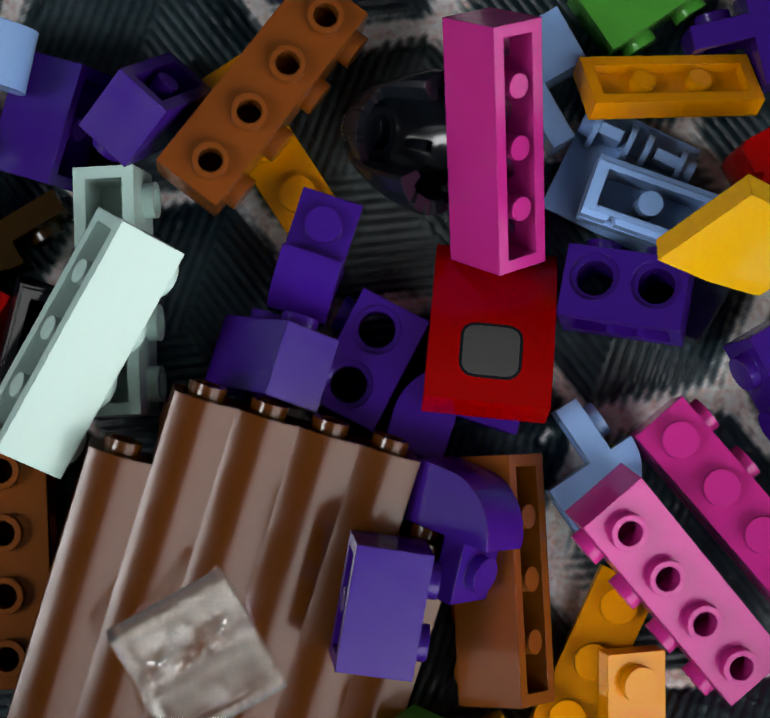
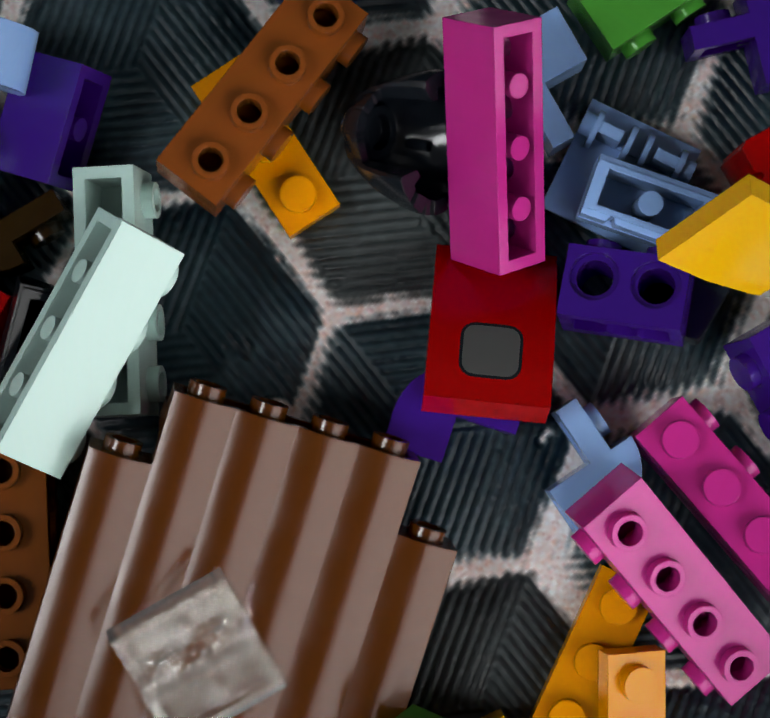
(143, 108): dark purple brick -> none
(273, 358): dark purple brick -> none
(314, 256): dark purple brick -> none
(380, 366): dark purple brick -> none
(383, 606): dark purple brick -> none
(474, 514): dark purple brick -> none
(507, 637): dark orange brick -> none
(667, 86): light orange plate -> none

